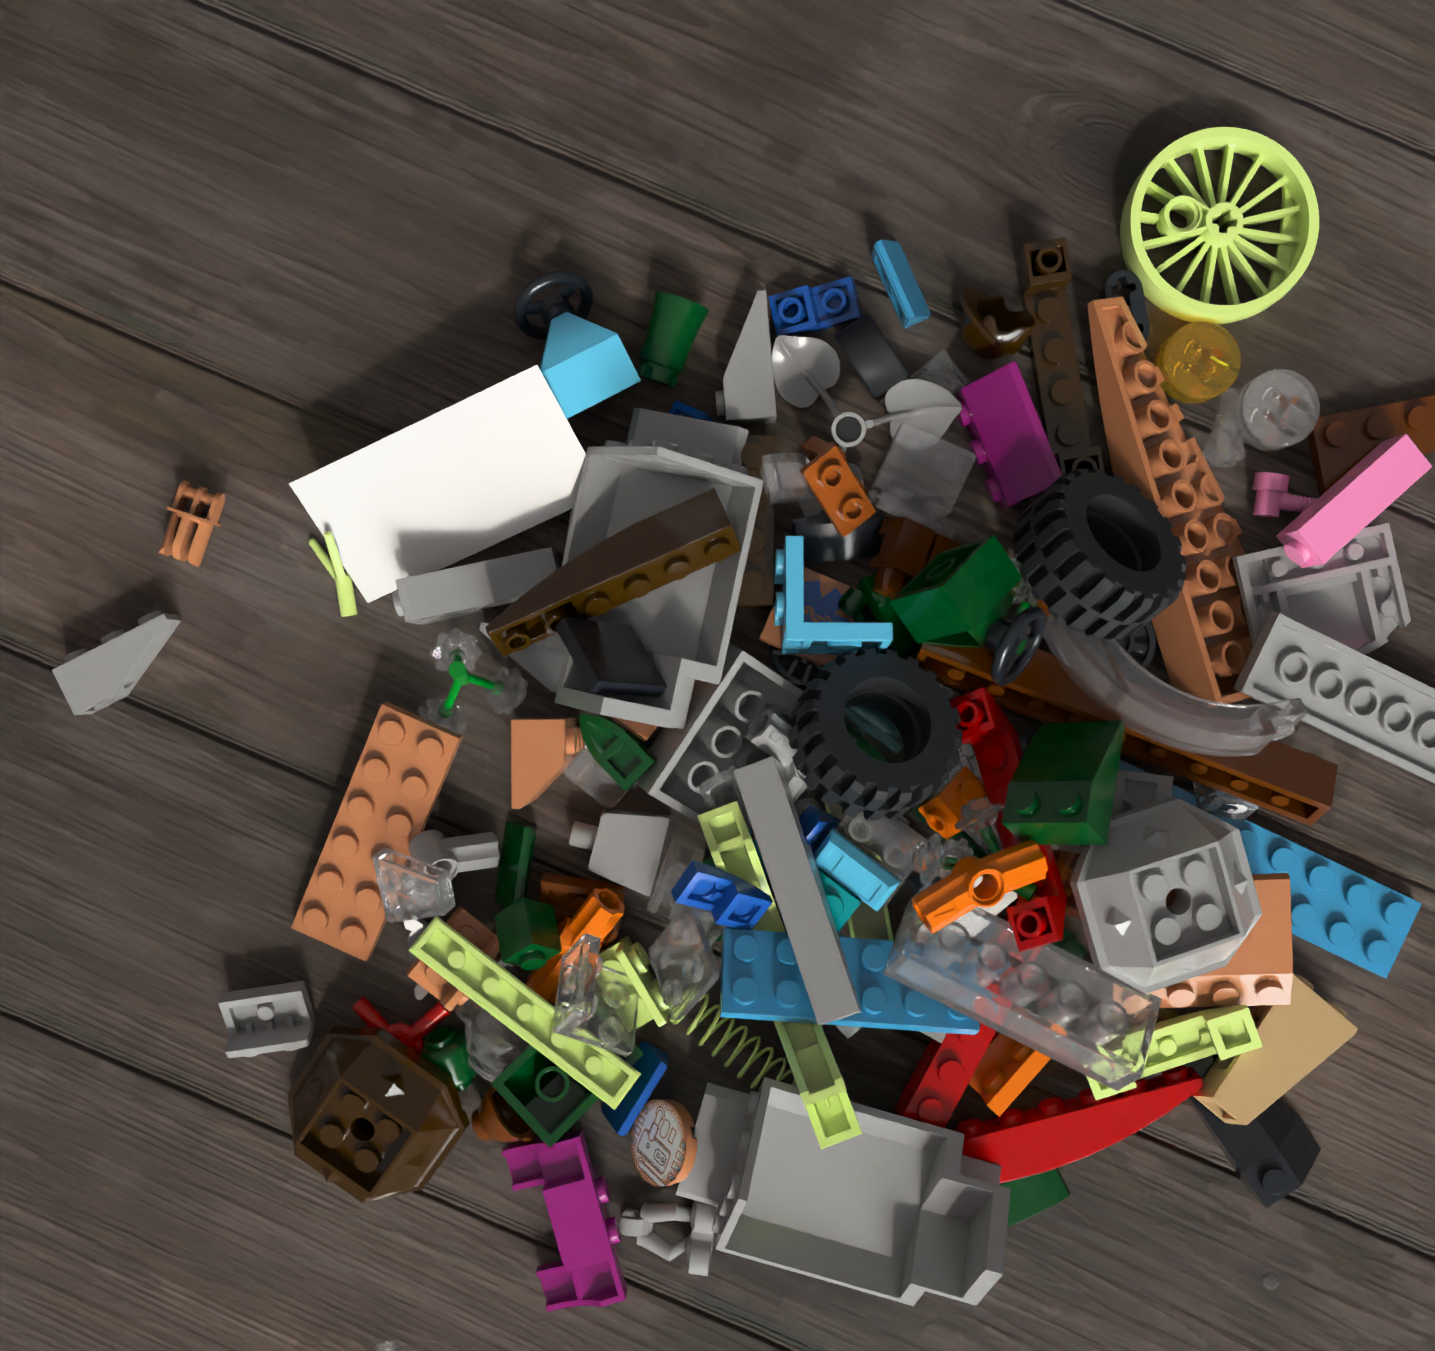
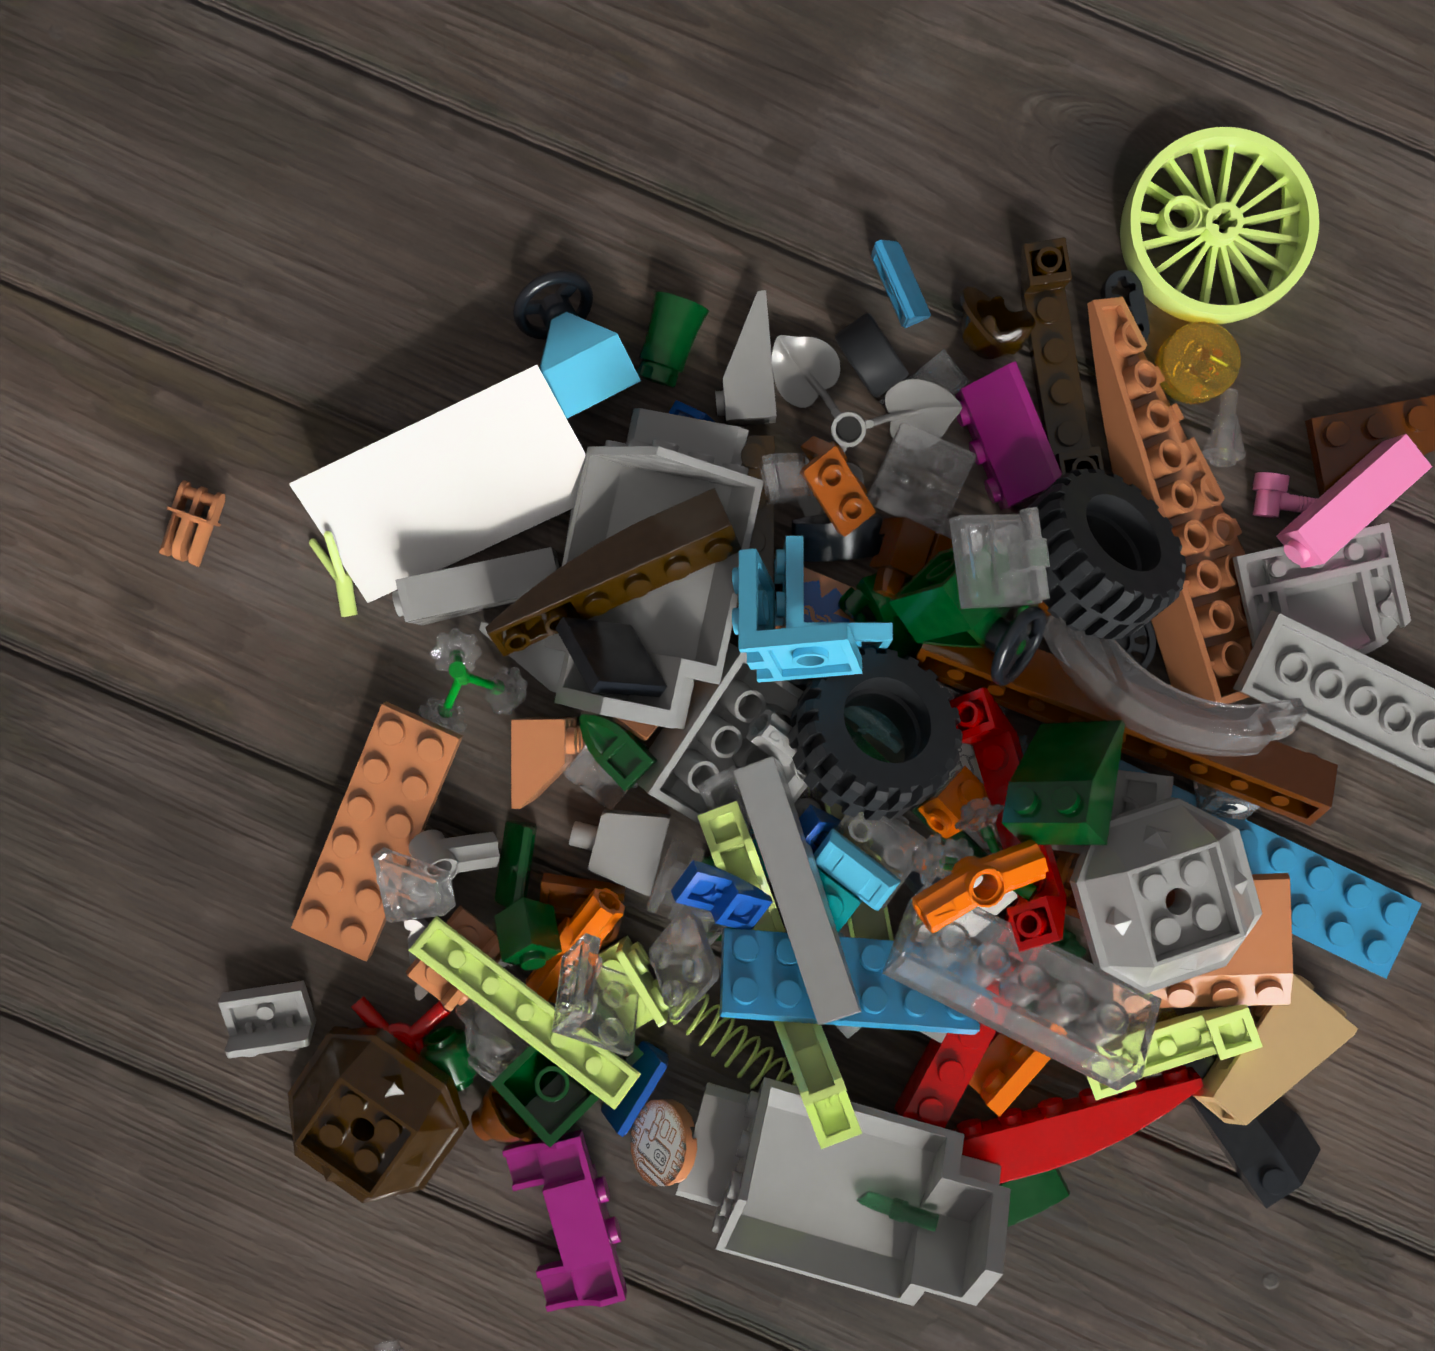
(113, 669): light grey slope -> none
(697, 1244): light grey piece -> none
(785, 651): none -> medium azure bracket
(815, 308): blue slope -> none
(899, 1210): none -> clear green piece
(1000, 559): none -> clear plate
(1277, 409): clear head -> none

